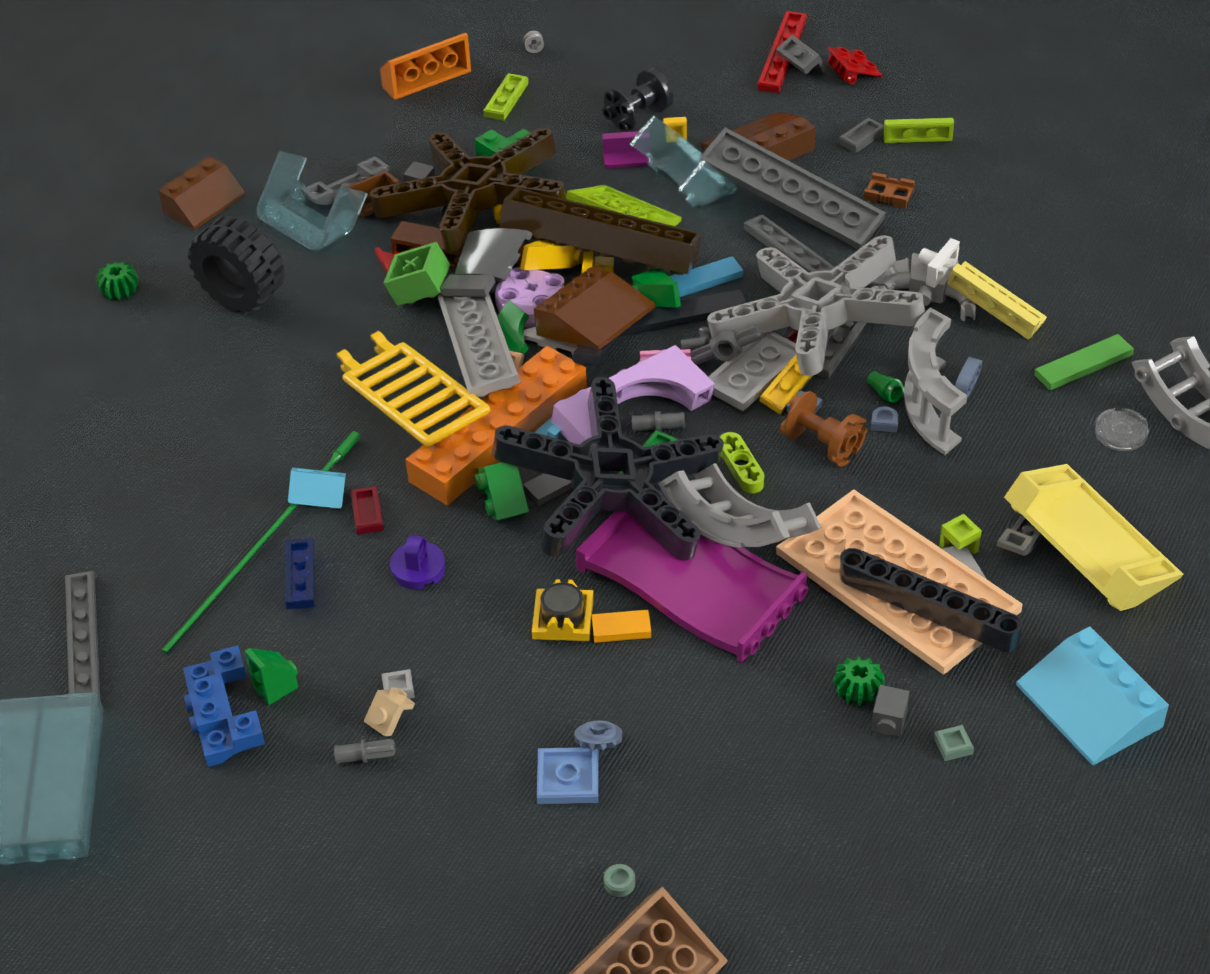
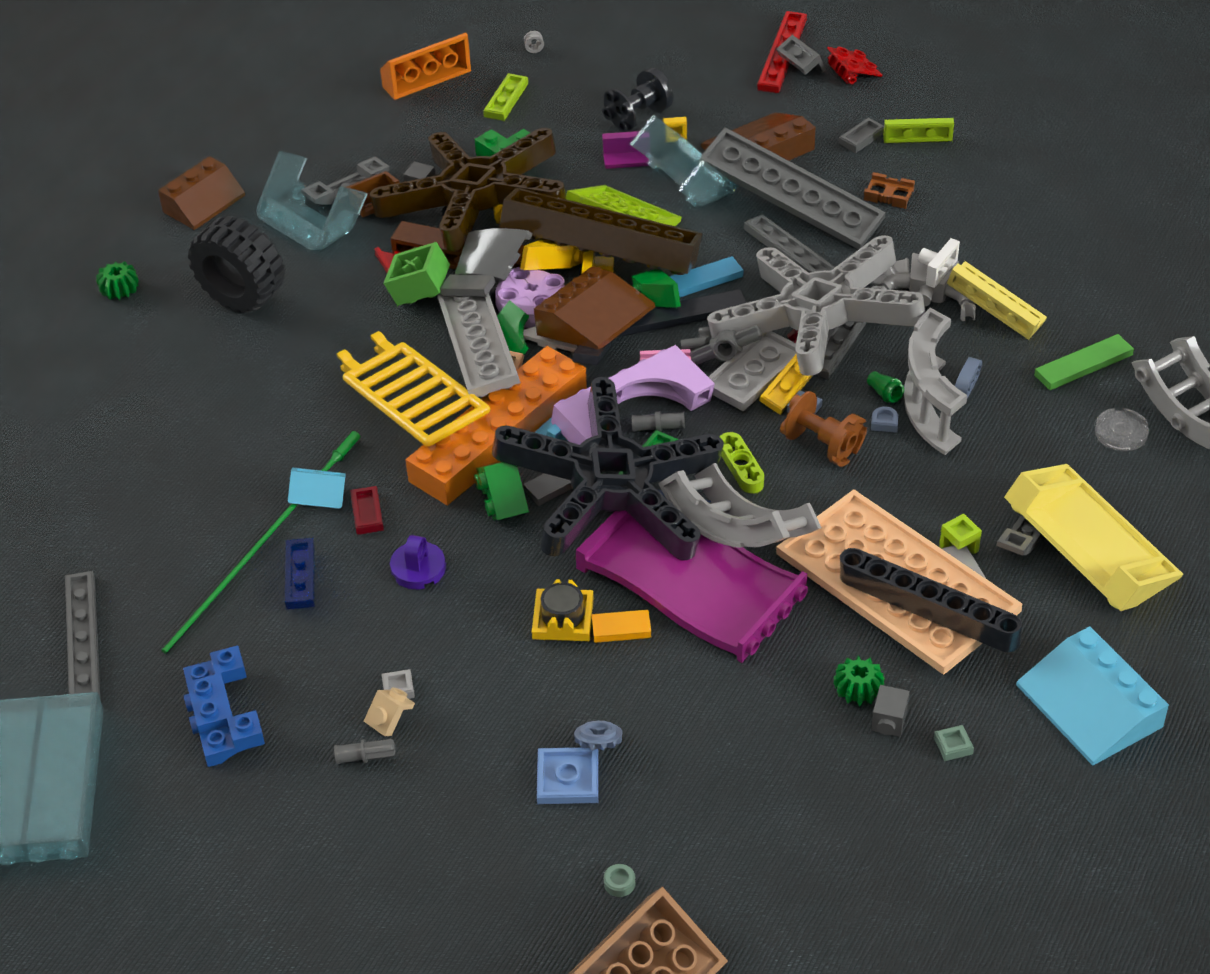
(271, 674): green slope -> none

